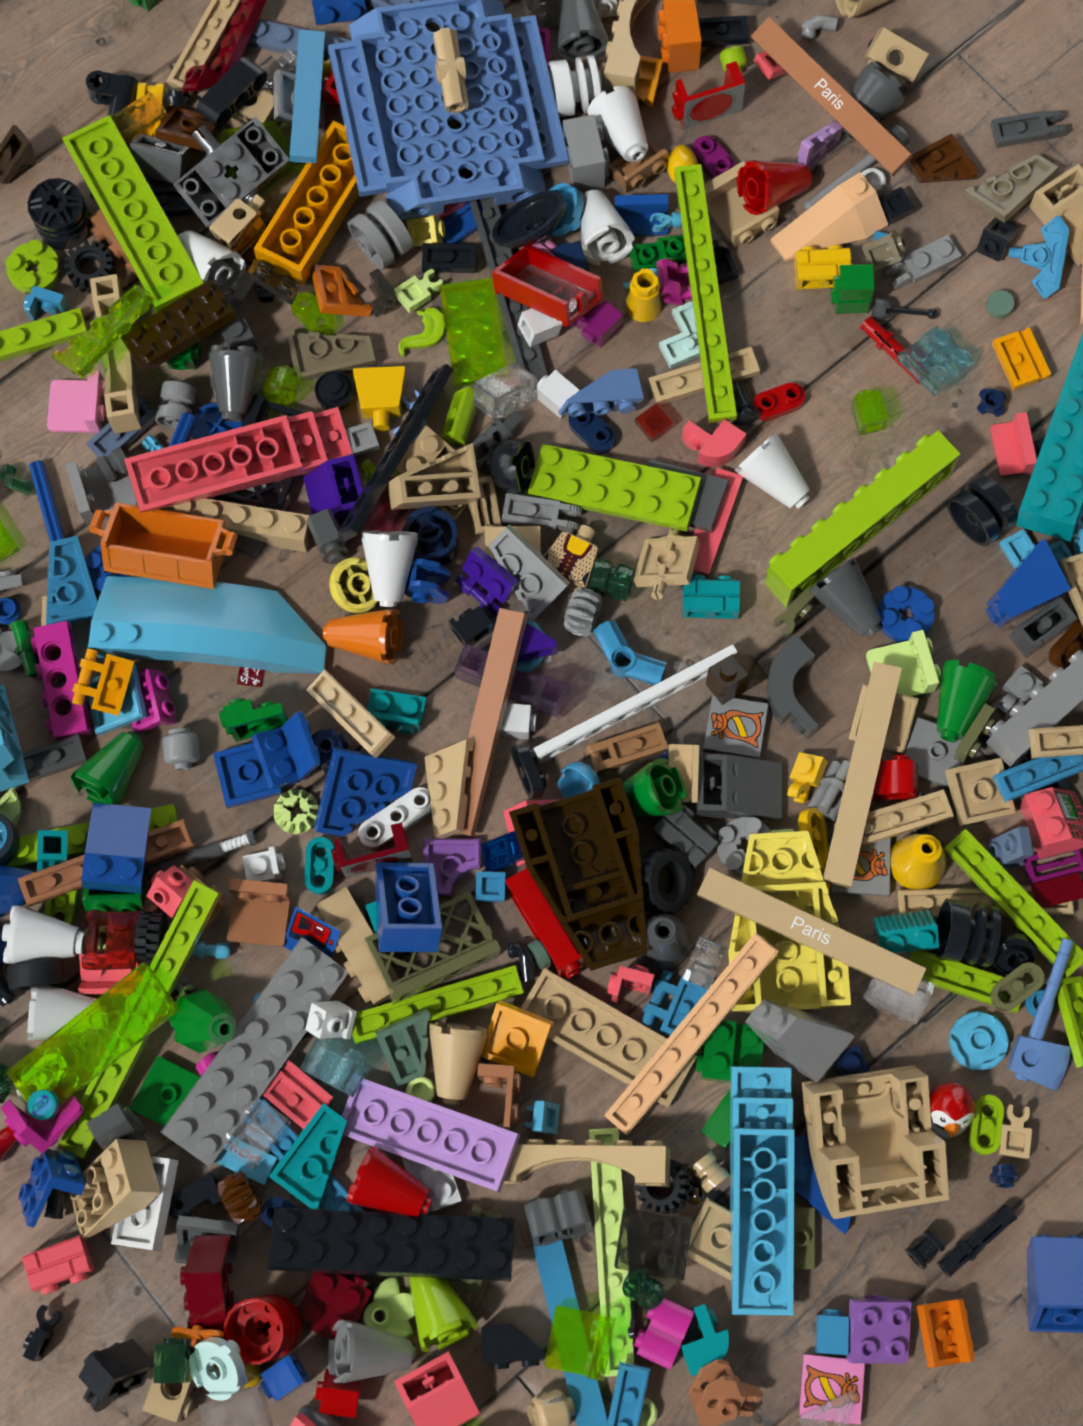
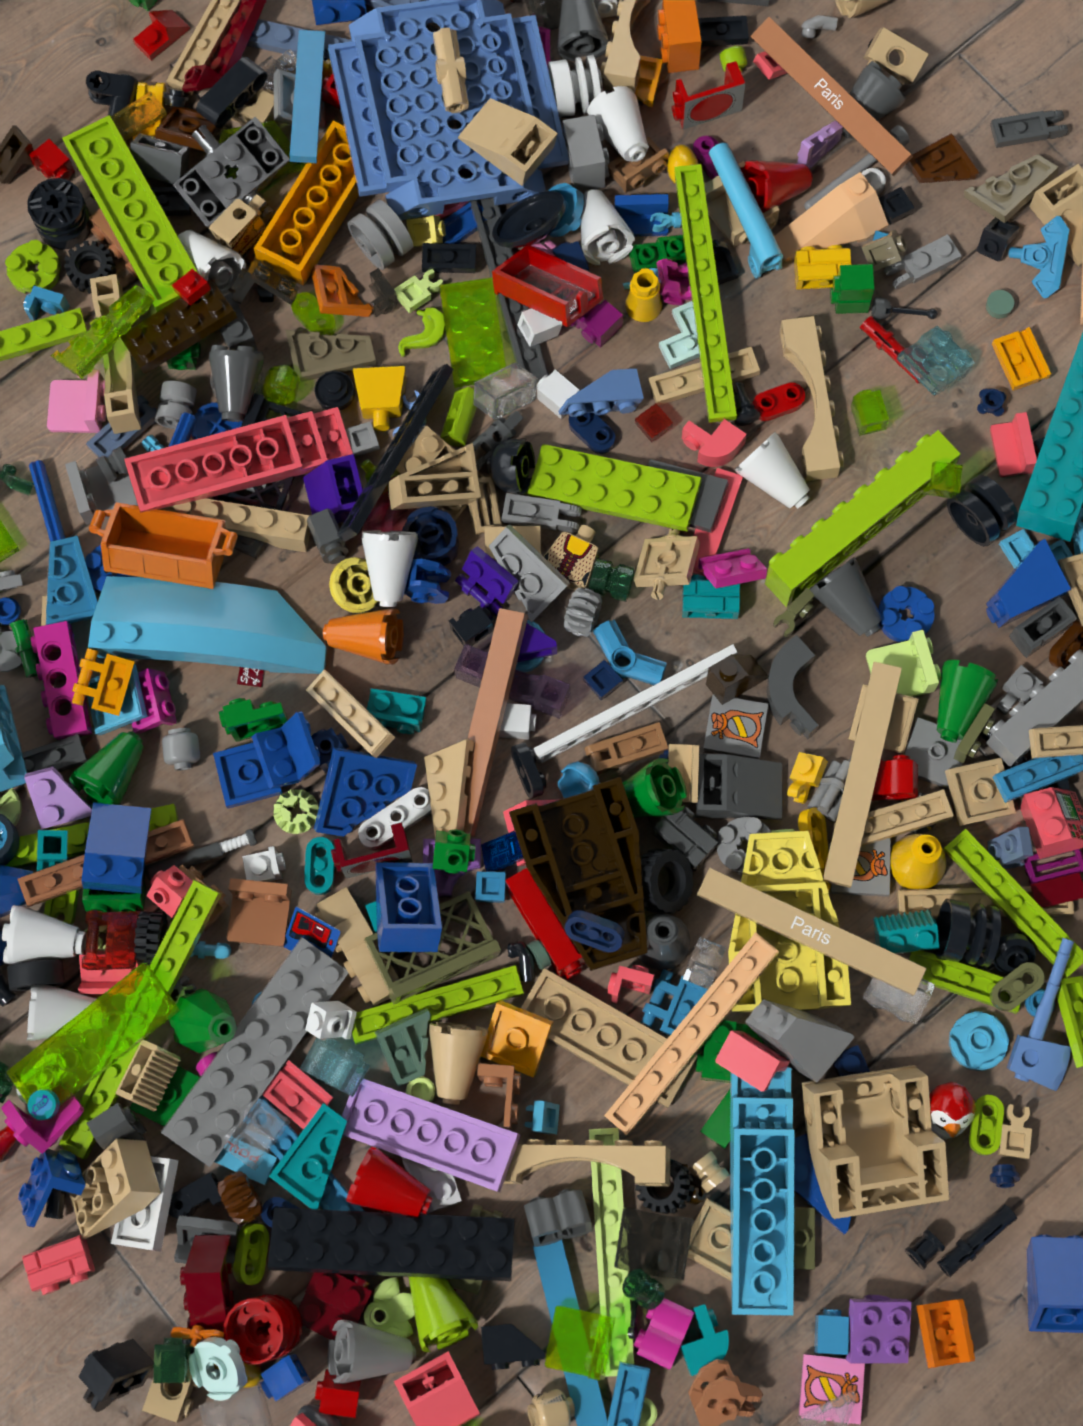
(37, 1341): black plate -> none
(52, 161): none -> red brick
(54, 798): none -> lavender wing
(148, 1075): none -> tan brick
(161, 33): none -> red slope
(191, 287): none -> red plate
(251, 1254): none -> lime plate
(453, 851): none -> green brick
(509, 139): none -> tan slope
(594, 931): none -> dark blue plate
(602, 680): none -> dark blue plate
(732, 568): none -> dark pink plate
(750, 1060): none -> coral panel
(764, 250): none -> medium azure axle
(801, 347): none -> tan arch
(944, 480): none -> clear neon green panel

